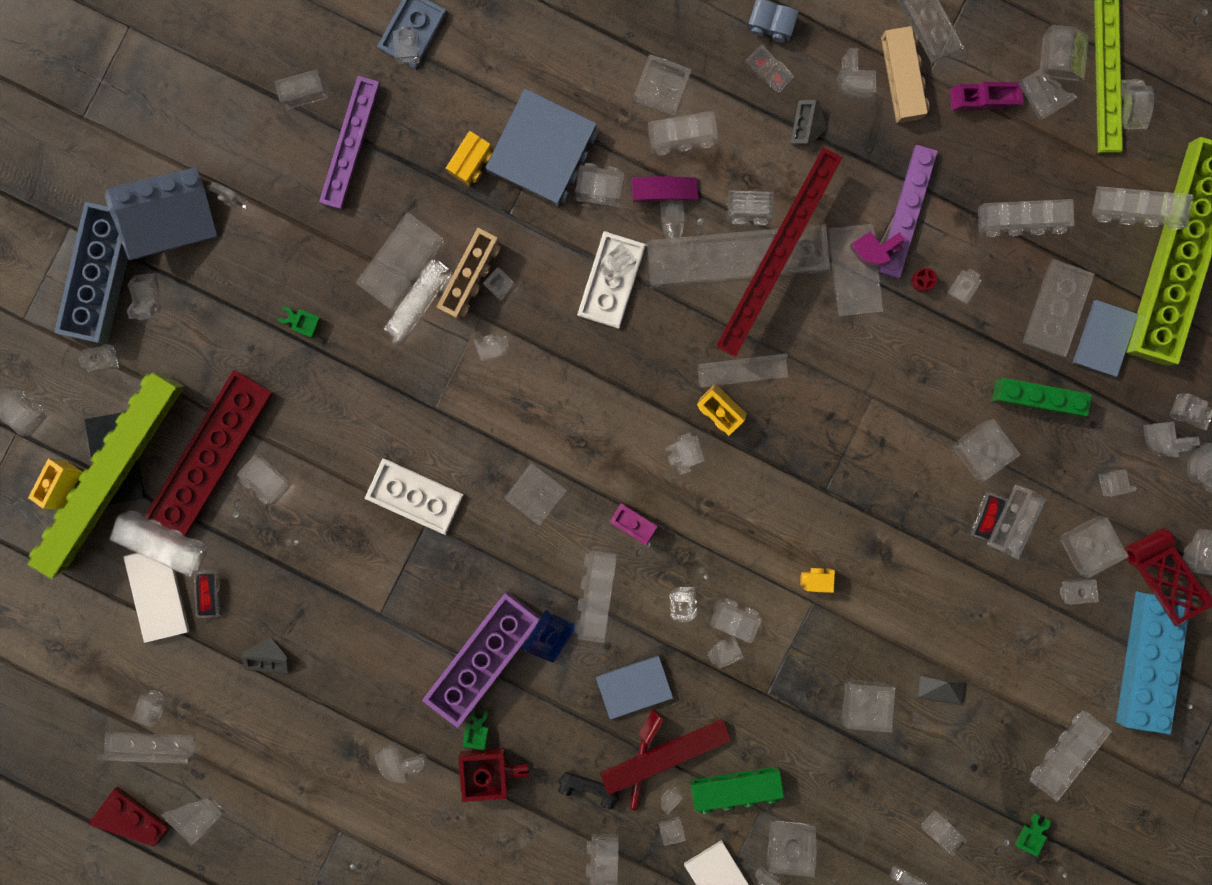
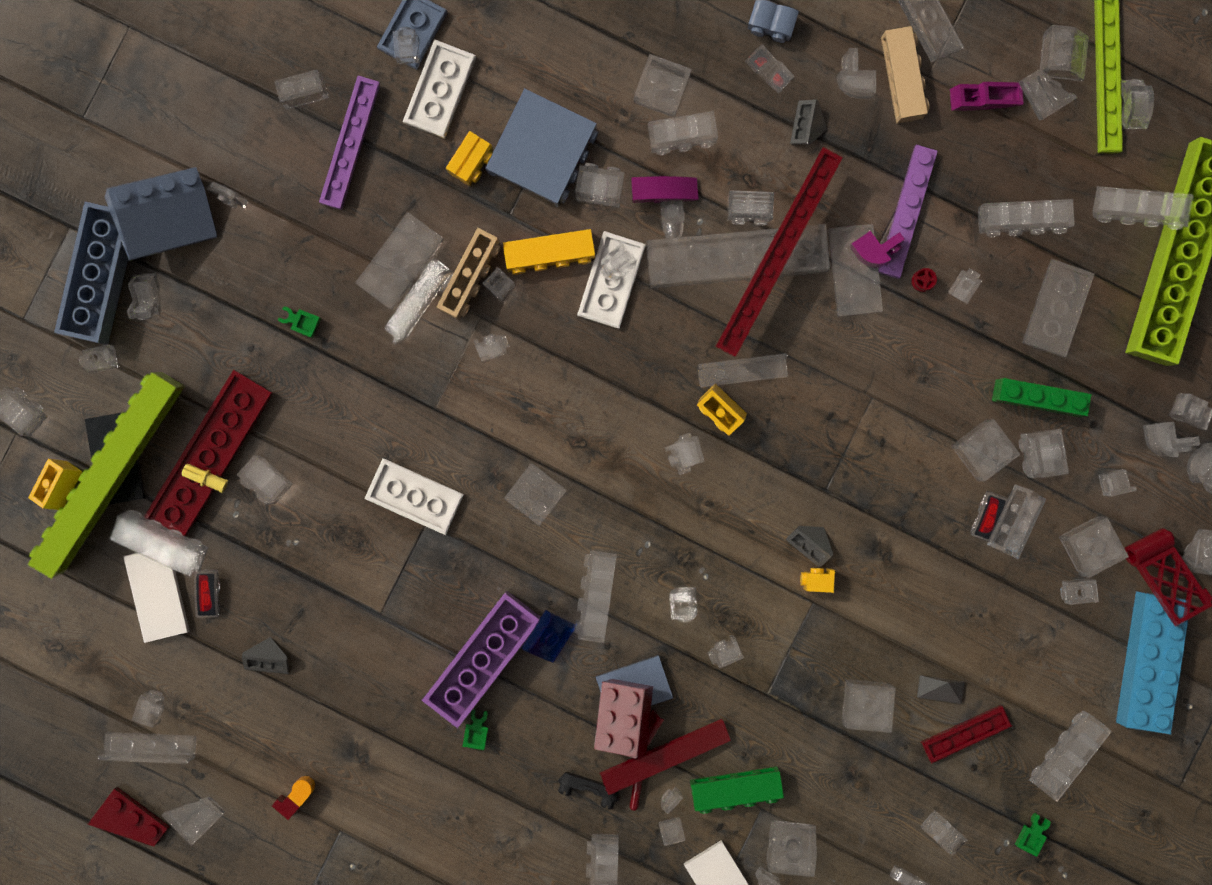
(204, 478): none -> light yellow axle
(300, 792): none -> leg
(394, 767): clear brick -> none
(439, 89): none -> white tile
(494, 764): dark red brick -> none
(548, 251): none -> yellow brick
(623, 718): none -> brick
(634, 524): magenta plate -> none
(735, 620): clear brick -> none
(812, 543): none -> dark grey slope
(966, 734): none -> dark red tile
(1043, 453): none -> clear brick
(1105, 338): sand blue tile -> none

